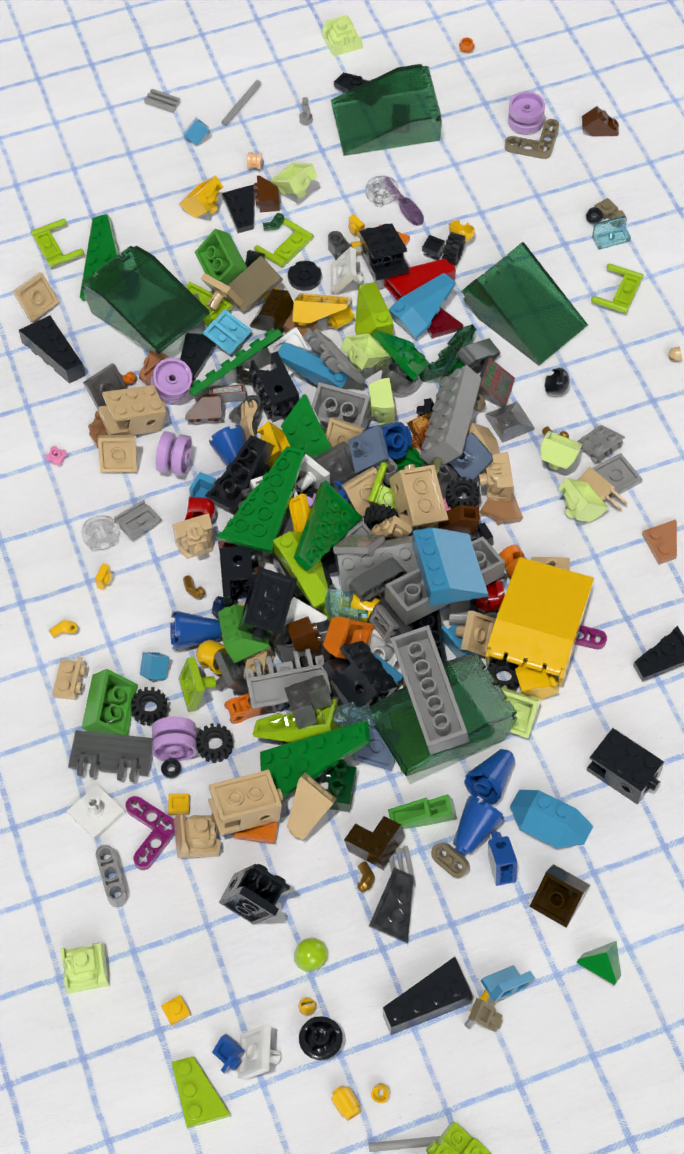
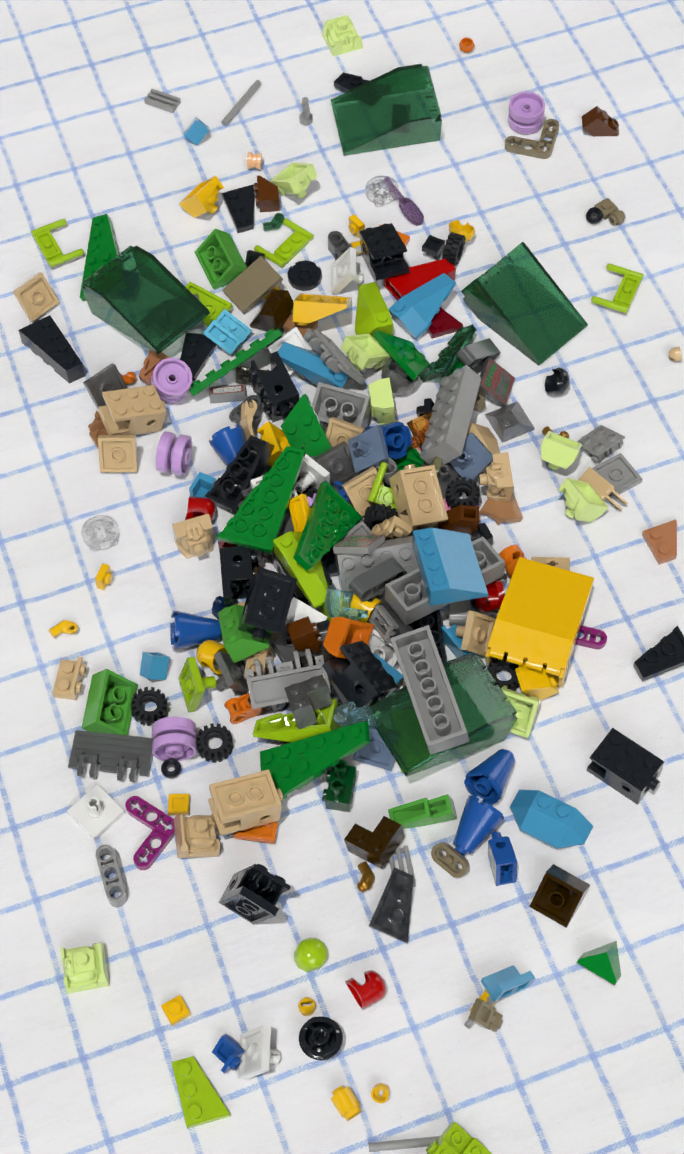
(56, 460): bright pink plate -> none
(137, 519): light grey plate -> none
(189, 586): pearl gold arm -> none
(207, 407): slope -> none
(220, 291): tan tile -> none
(308, 806): tan slope -> none
(340, 318): yellow brick -> none
(370, 992): none -> red helmet
(429, 998): black wedge -> none
(611, 233): clear light blue panel -> none

